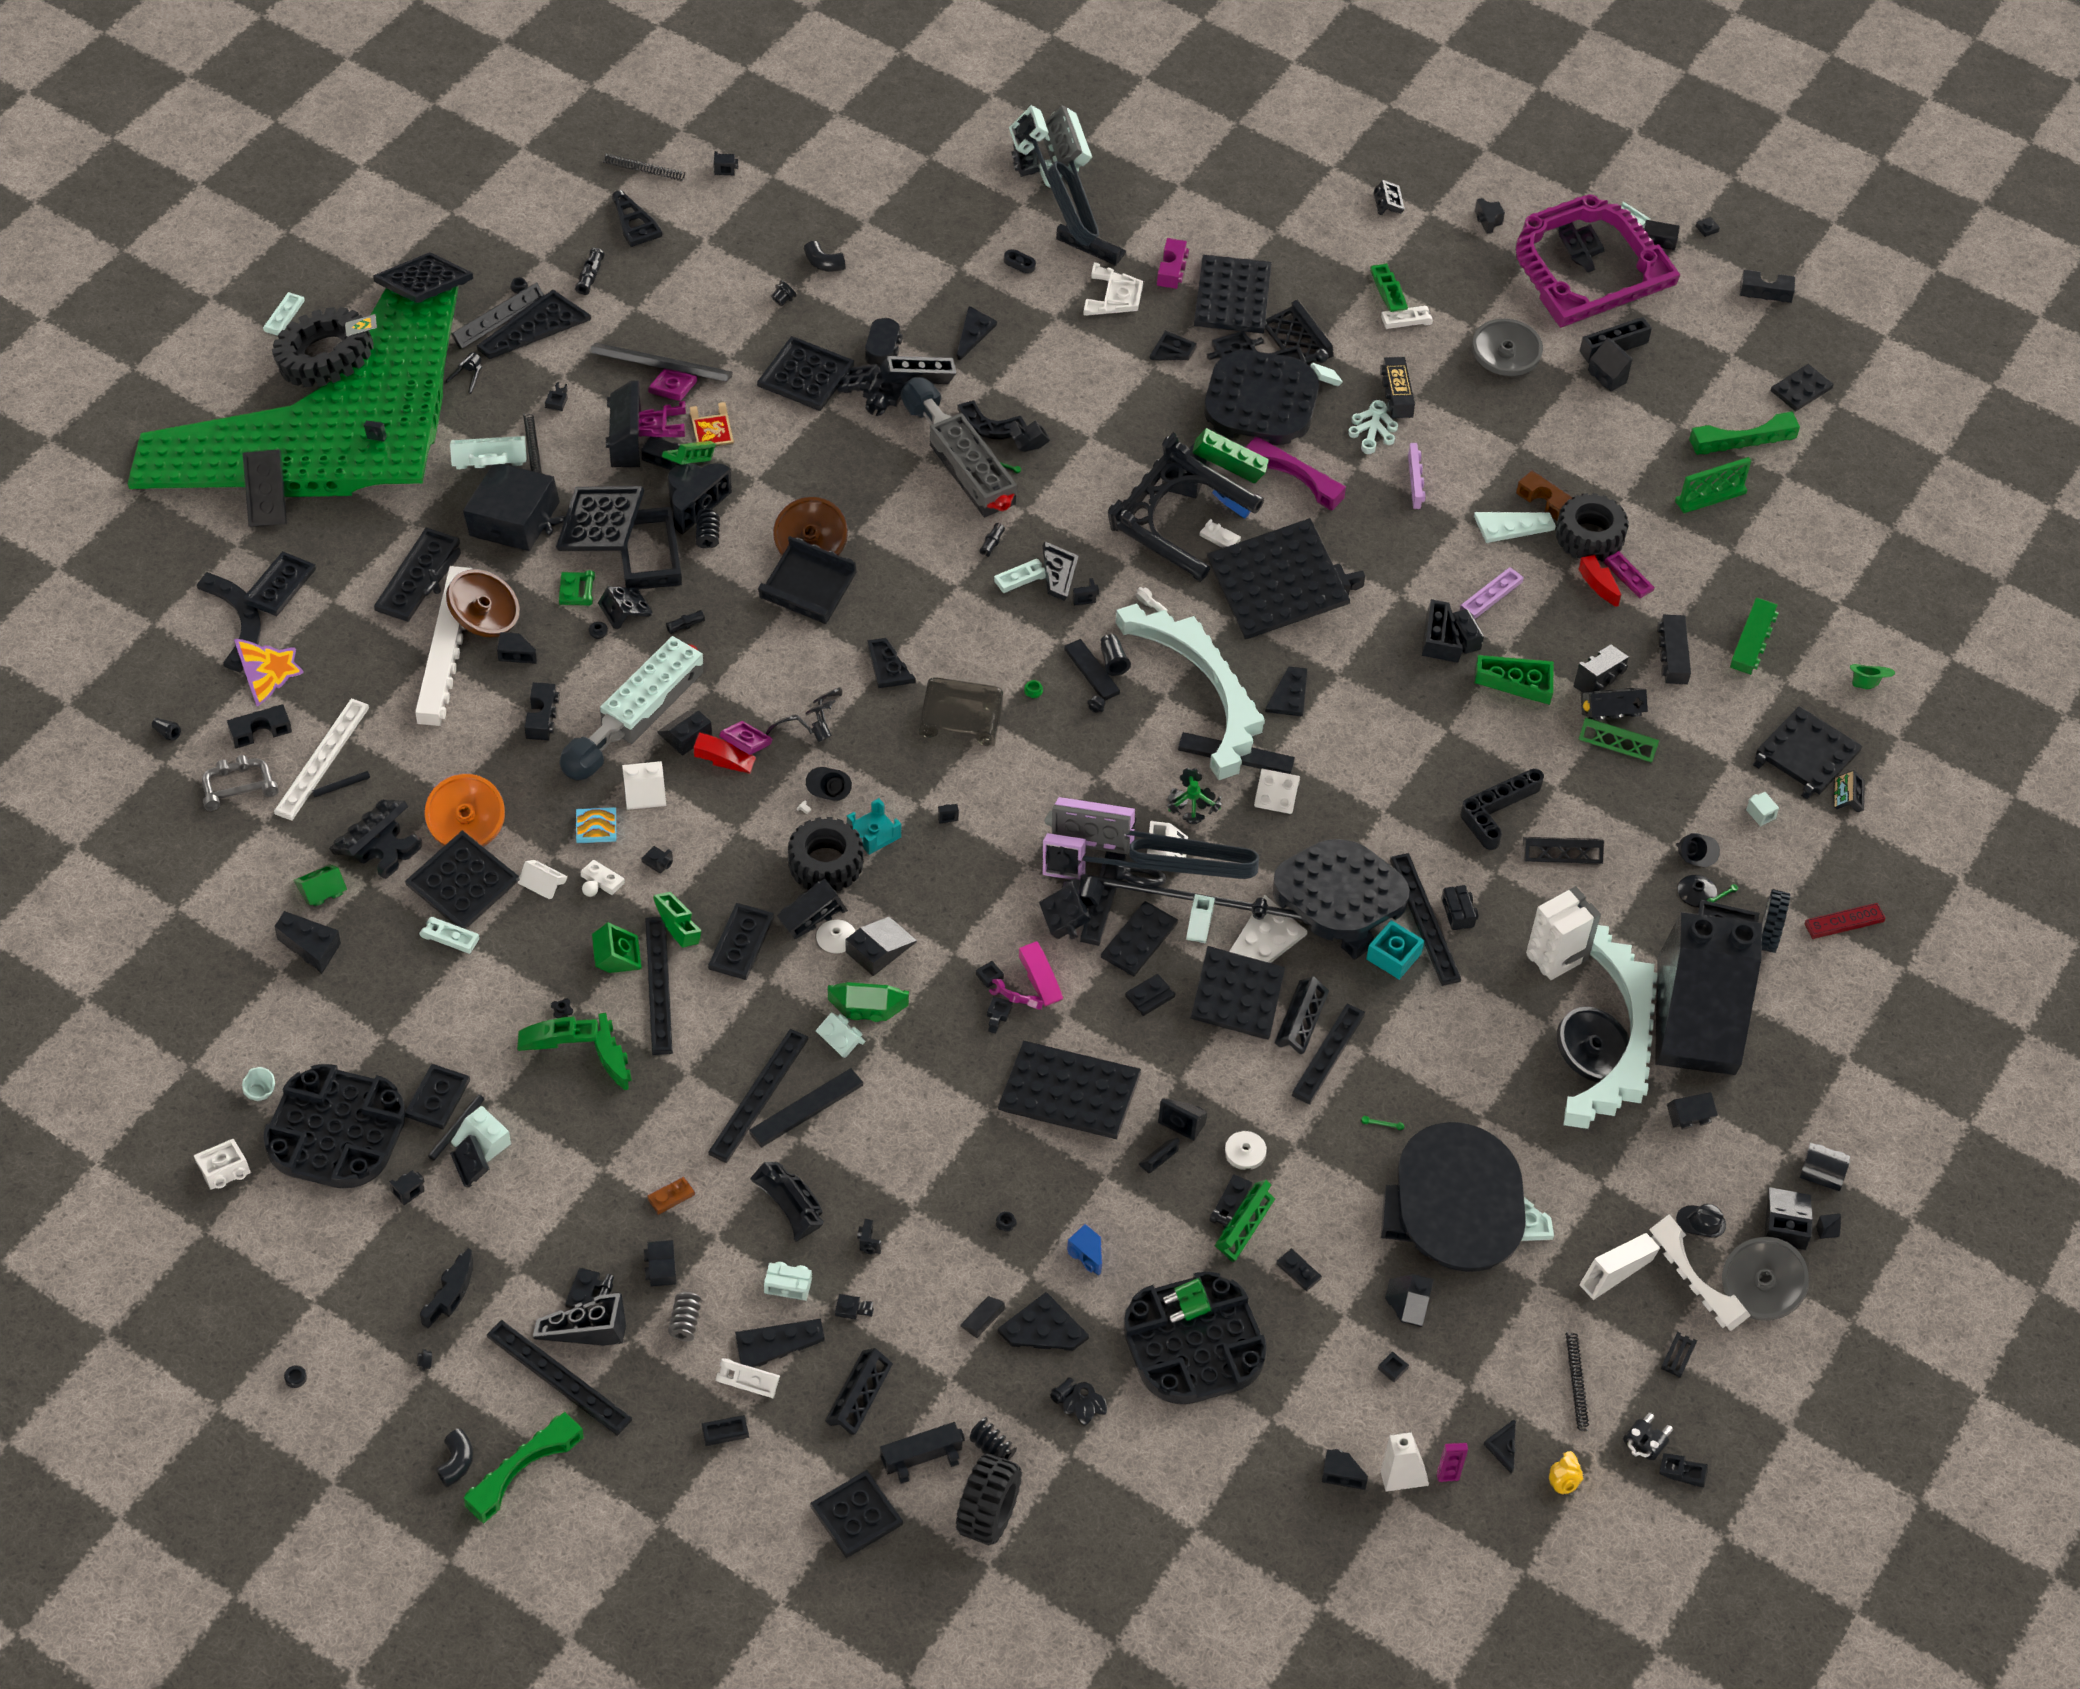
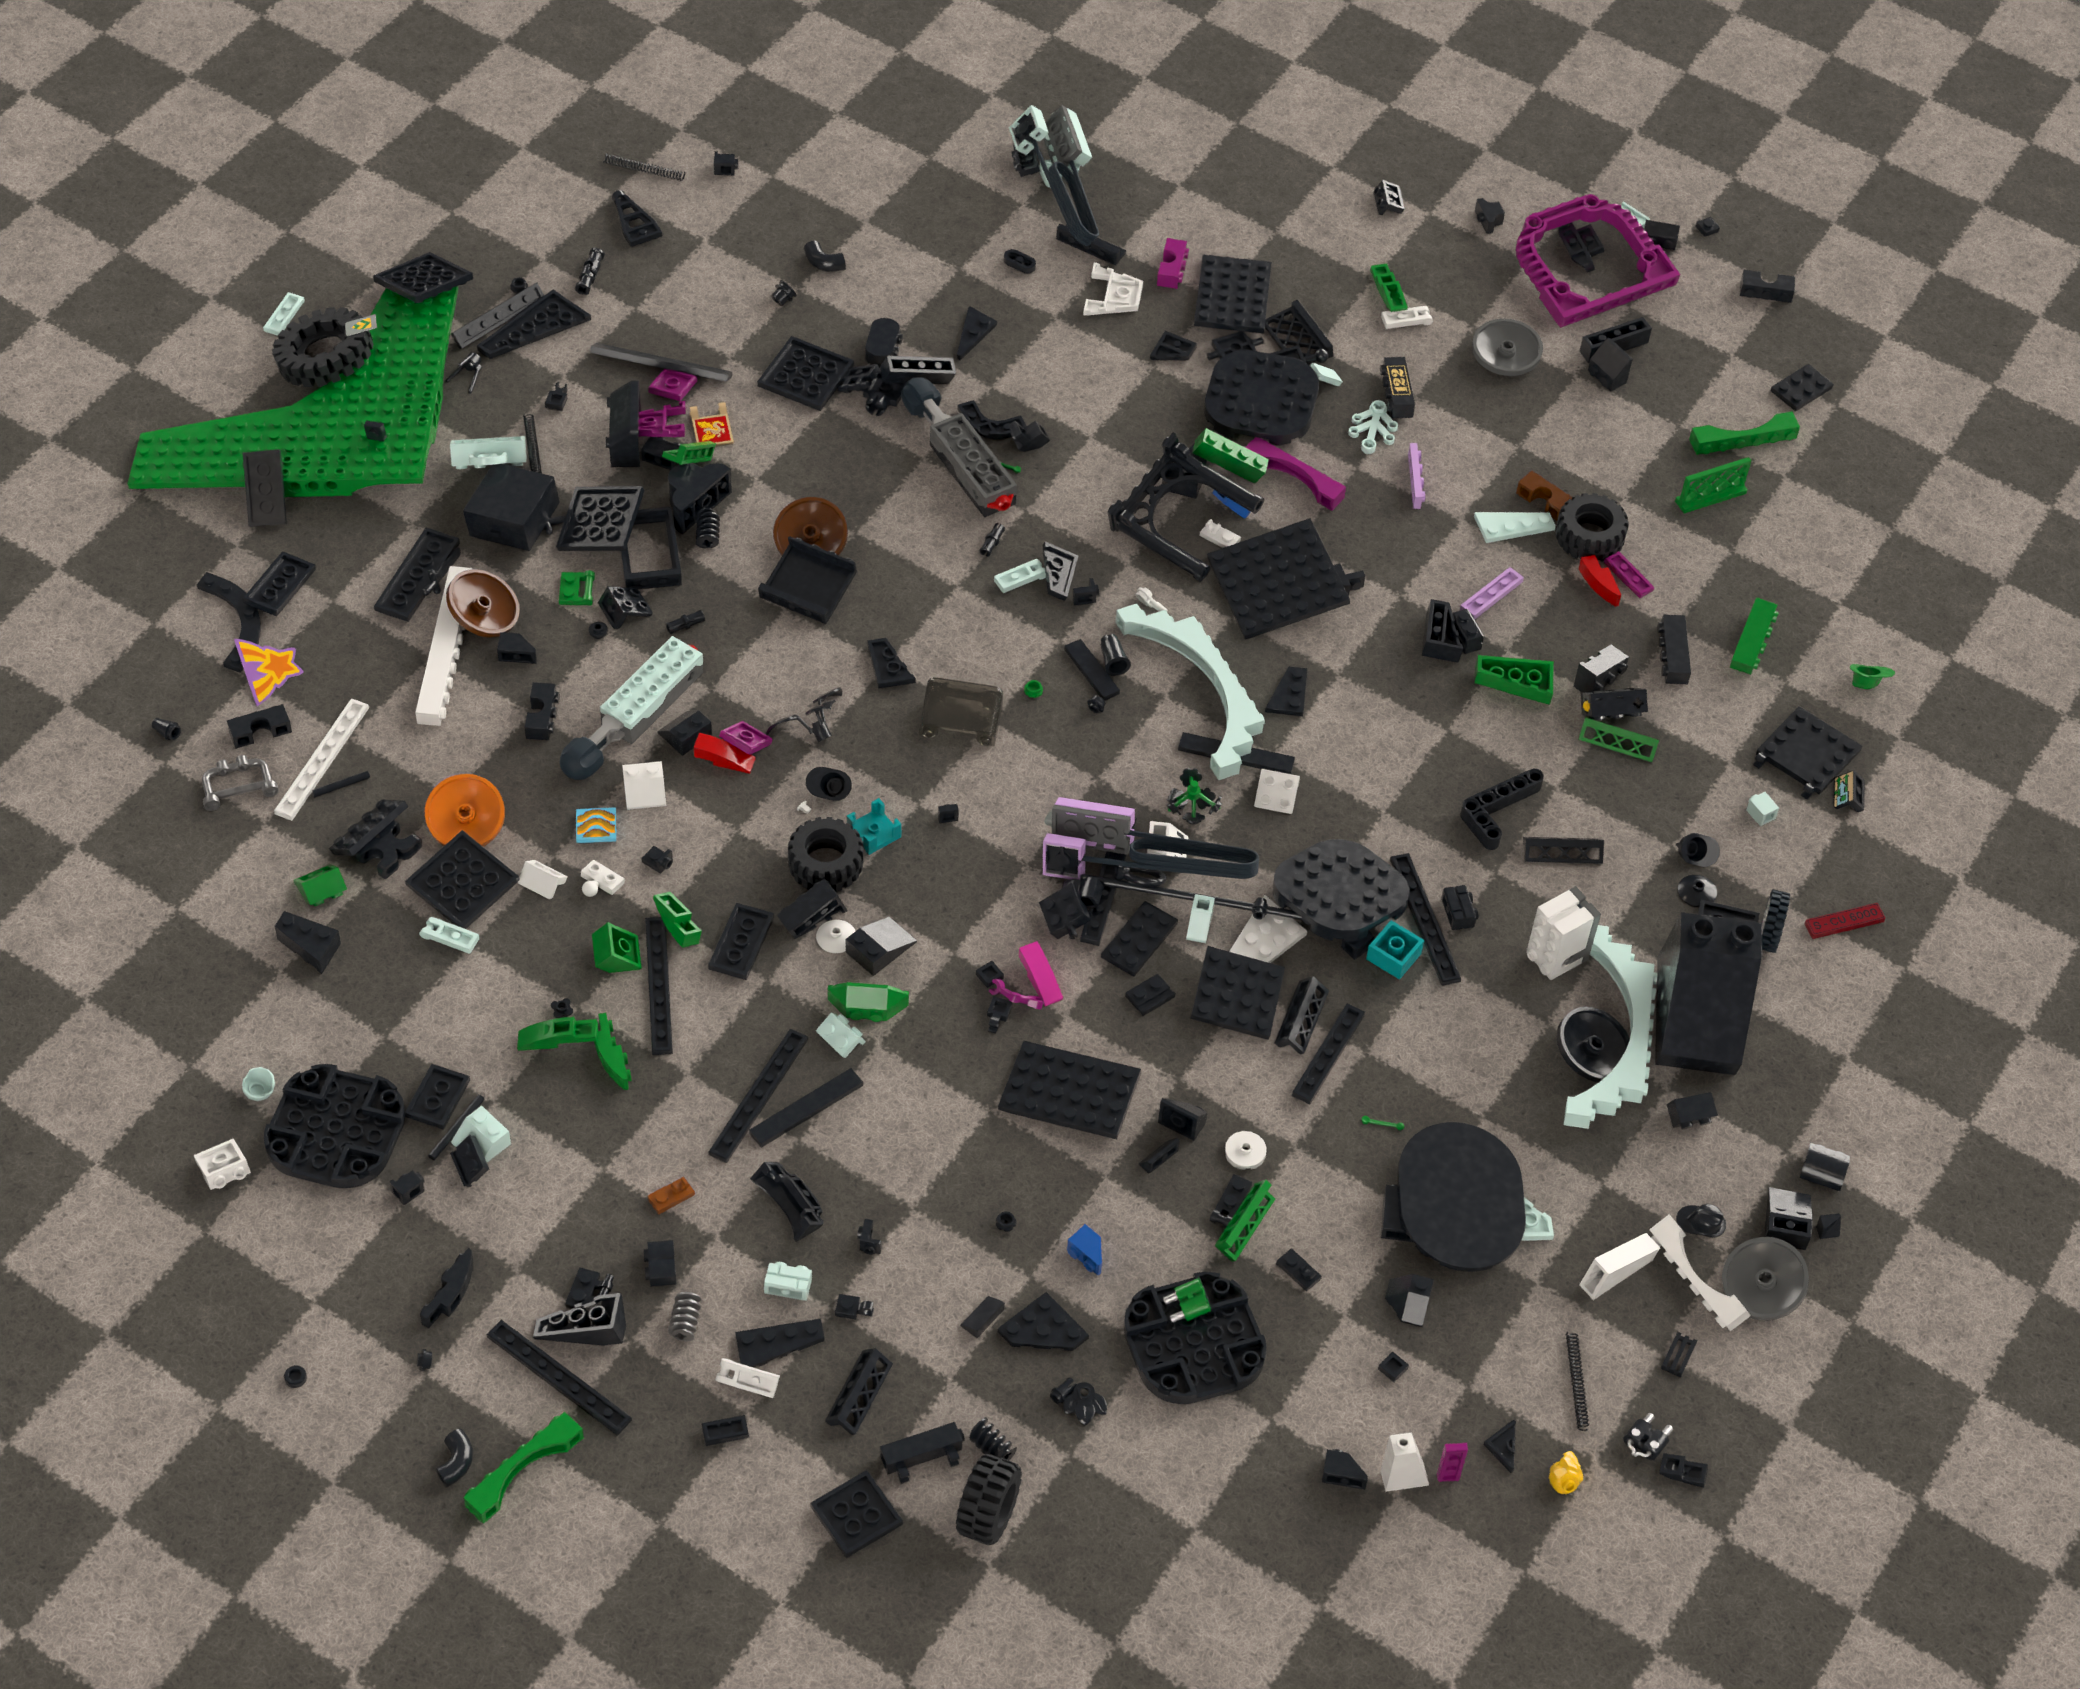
(1733, 888): green hinge -> none

